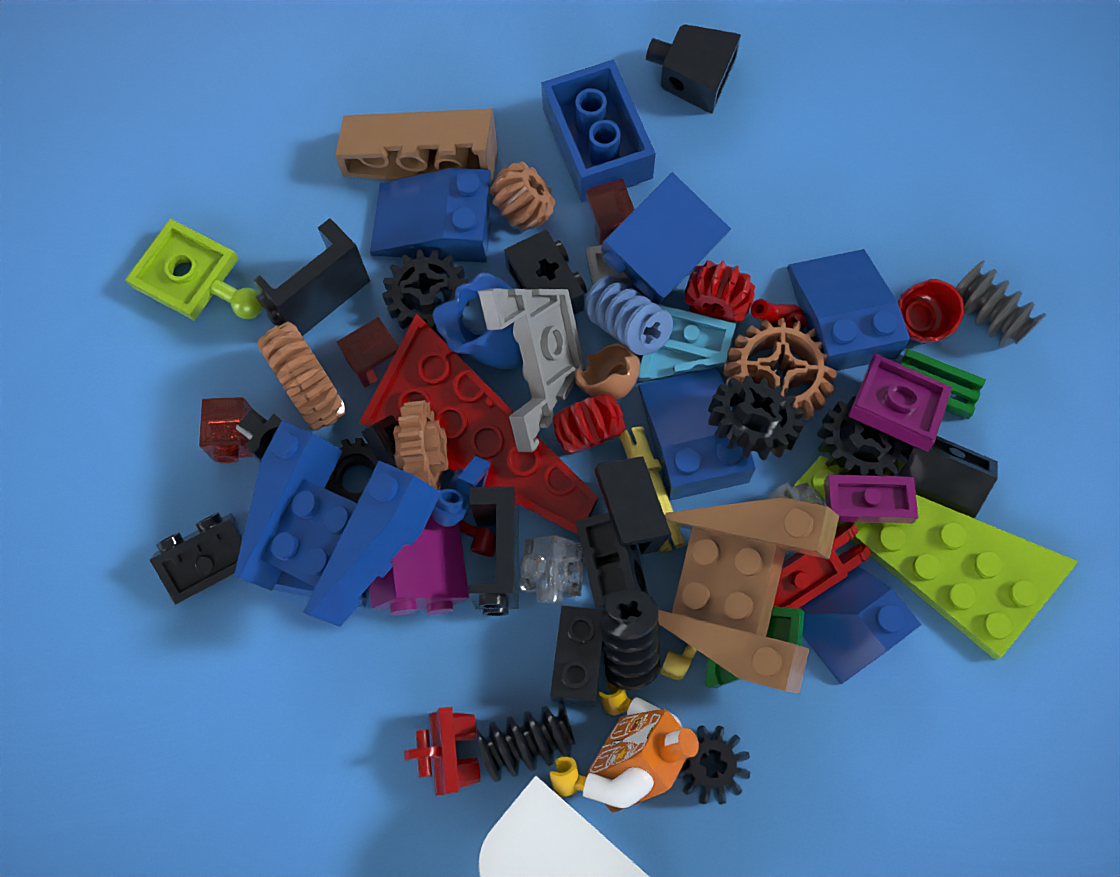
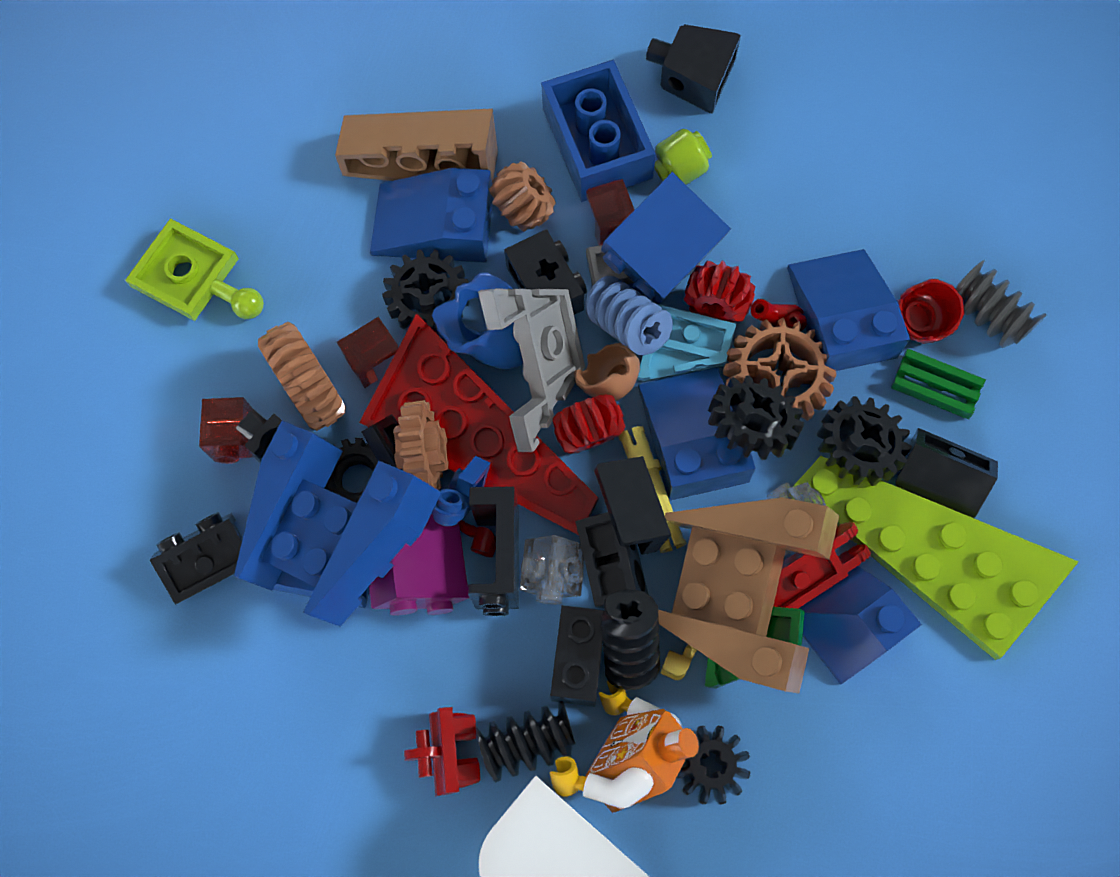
(319, 285): black panel -> none
(684, 155): none -> lime head
(872, 498): magenta plate -> none
(900, 402): magenta tile -> none

